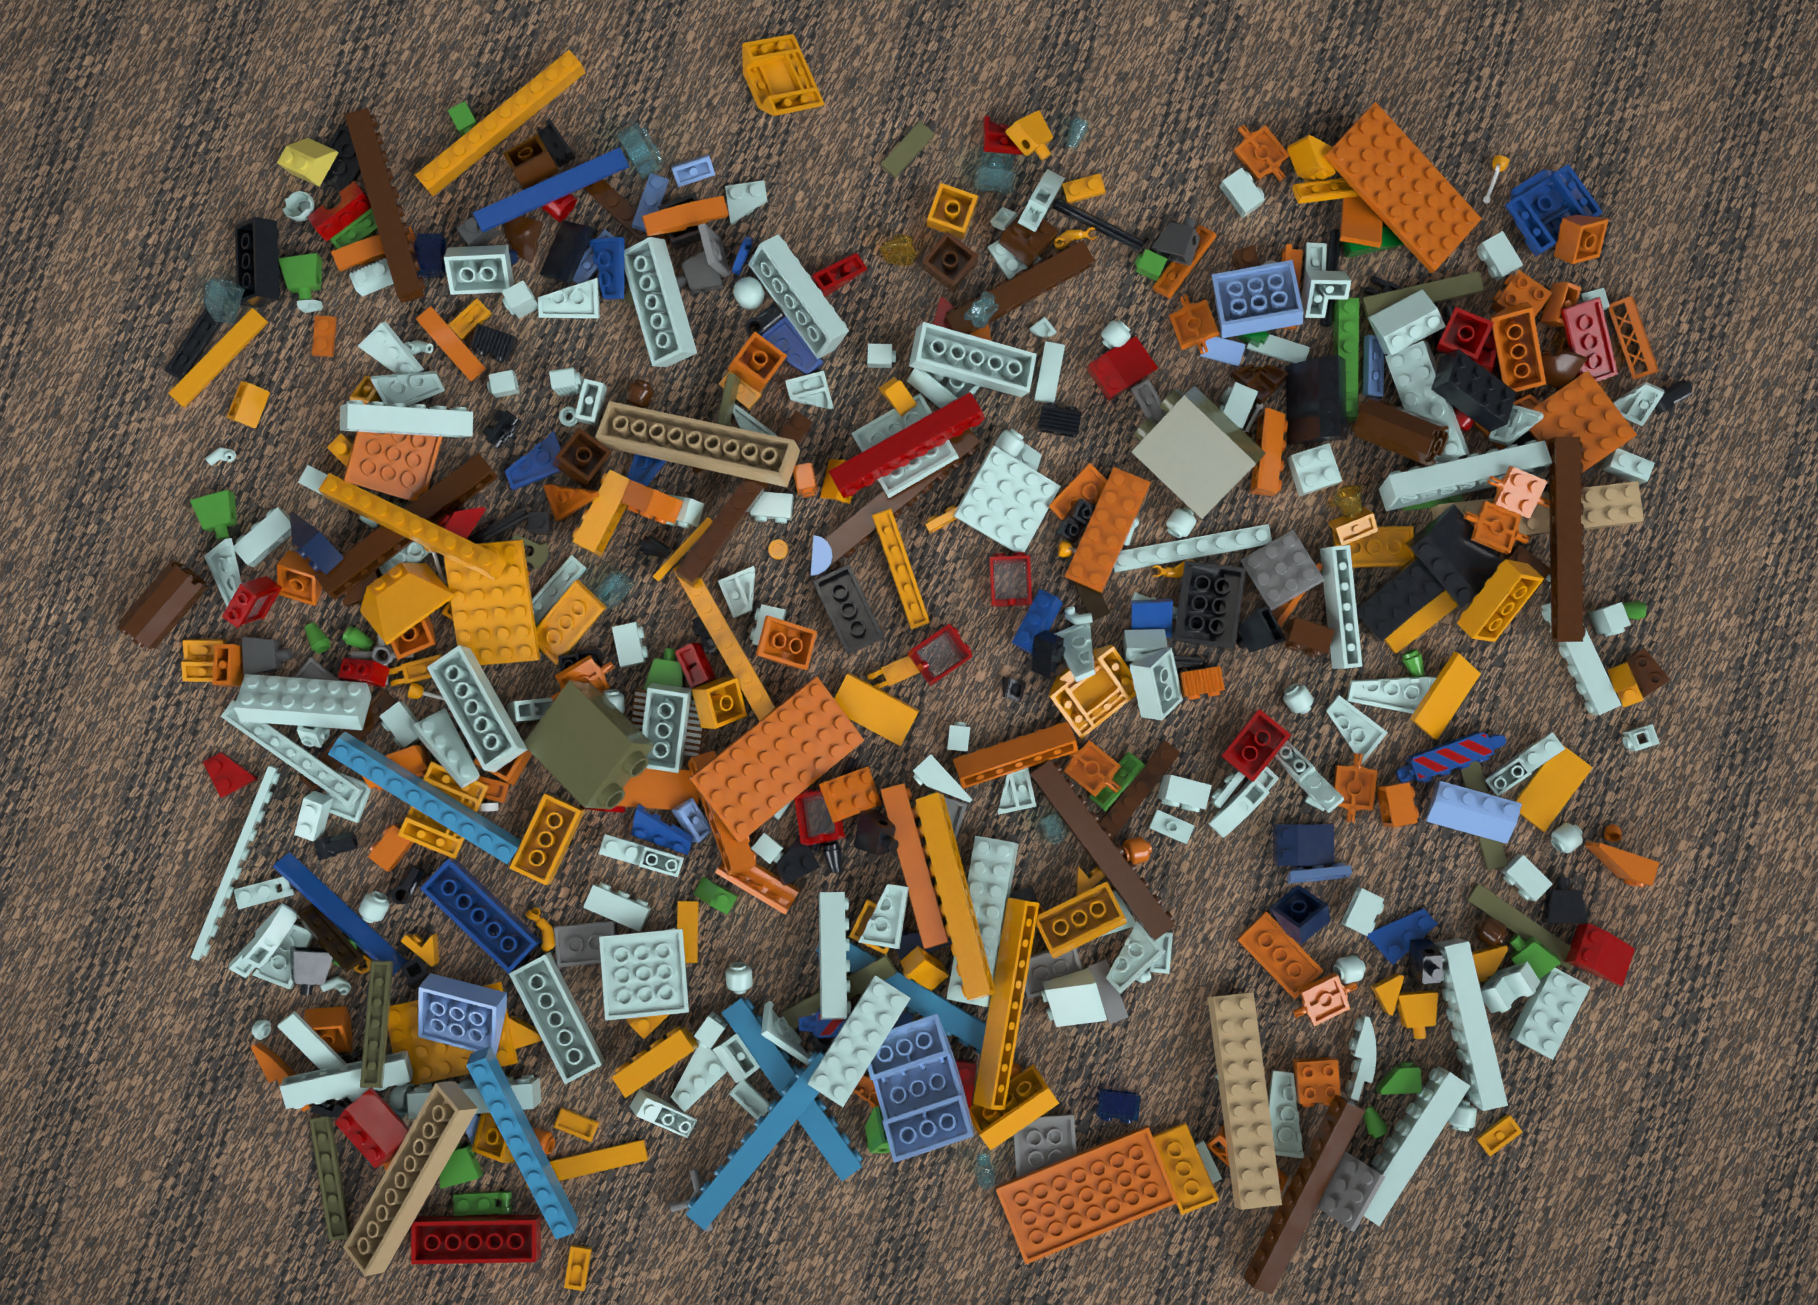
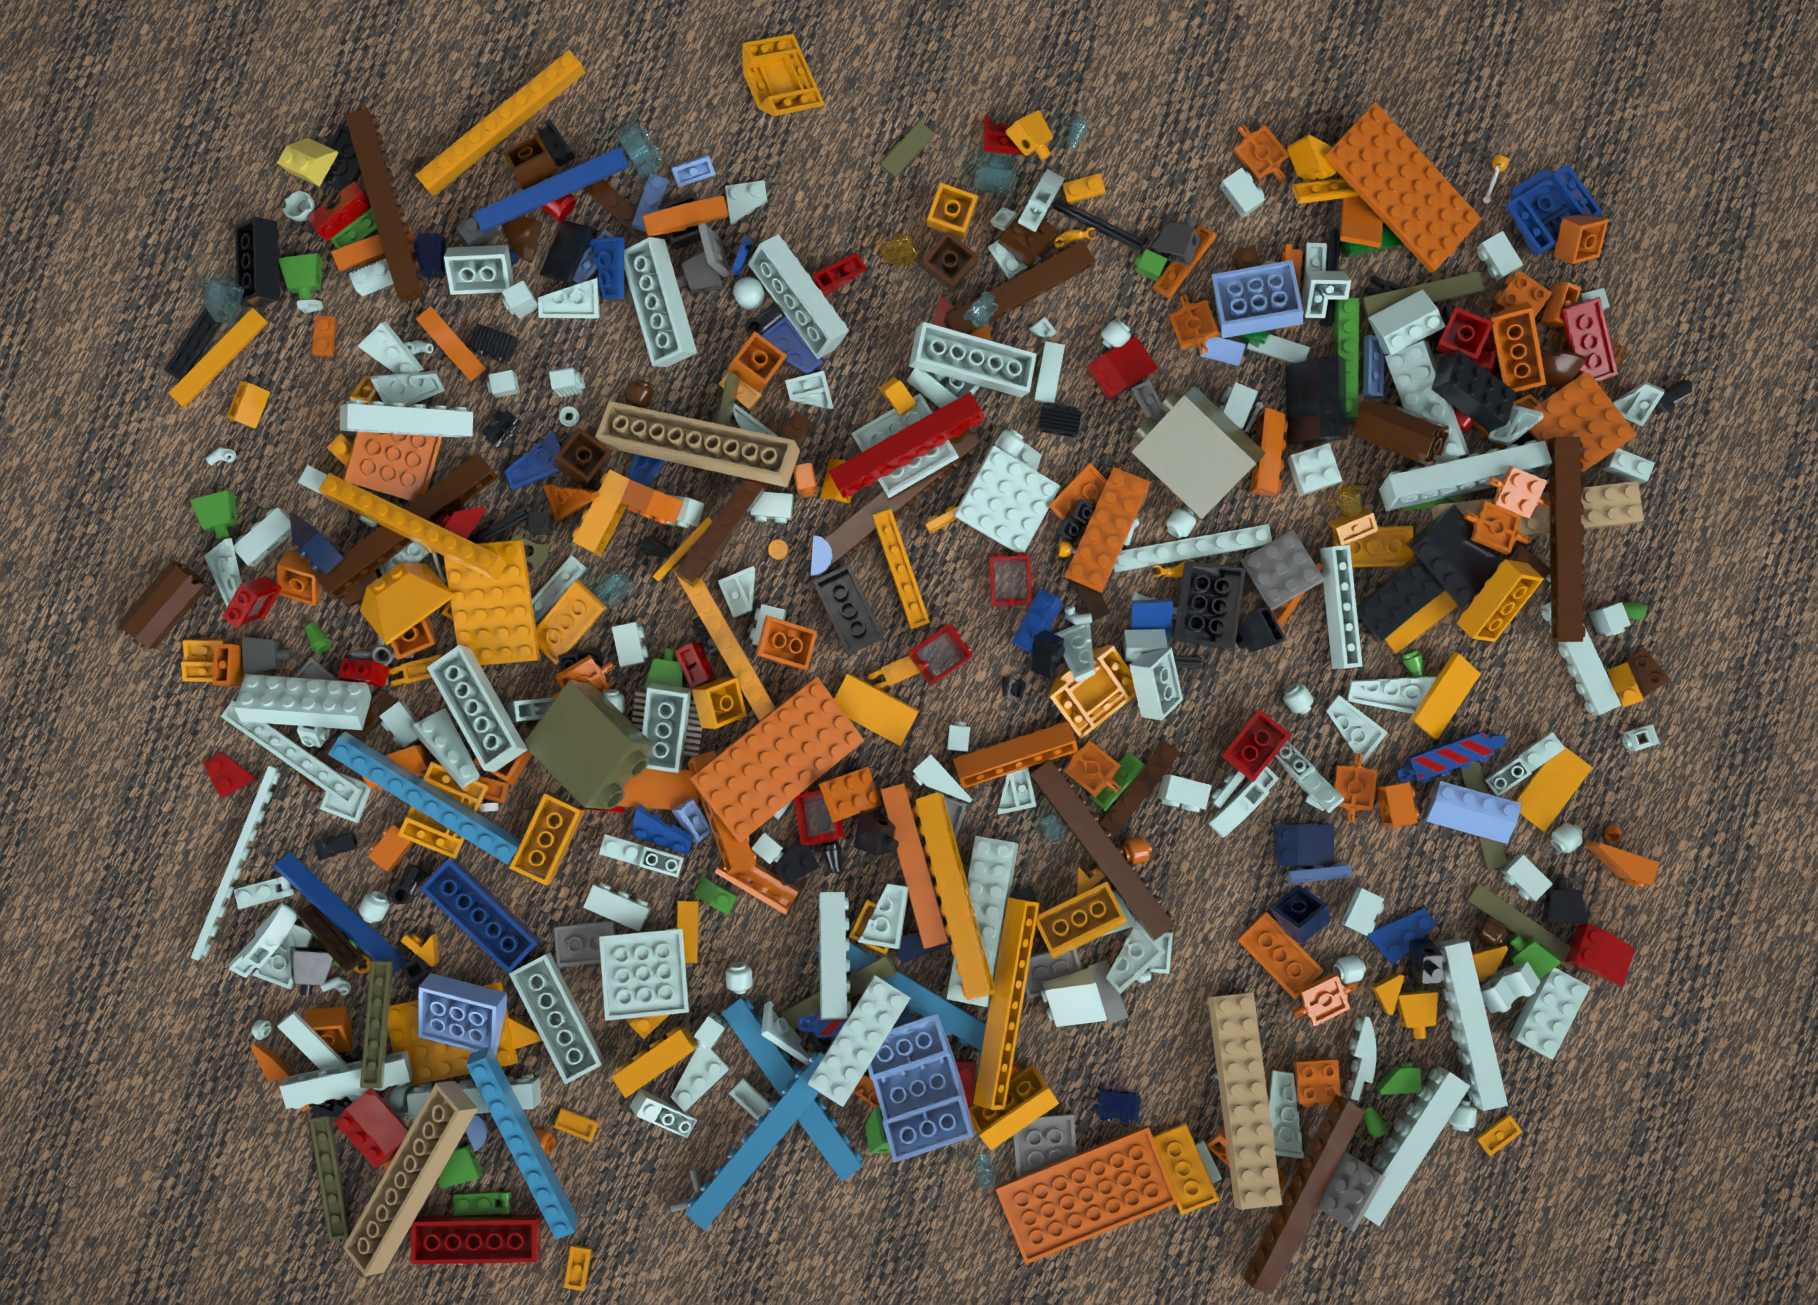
(313, 816): light aqua brick -> none
(357, 639): bright green cone -> none
(417, 691): light orange hinge -> none
(462, 117): bright green brick -> none
(467, 320): light orange plate -> none
(490, 1141): light orange slope -> none
(548, 940): light orange arm -> none
(591, 402): light aqua brick -> none
(599, 1160): light orange tile -> none
(736, 1058): light aqua brick -> none
(881, 356): light aqua brick -> none
(923, 968): light orange brick -> none
(1171, 826): light aqua plate -> none
(1201, 682): orange brick -> none
(1260, 379): reddish brown brick -> none
(1307, 637): reddish brown brick -> none
(1641, 335): orange fence -> none

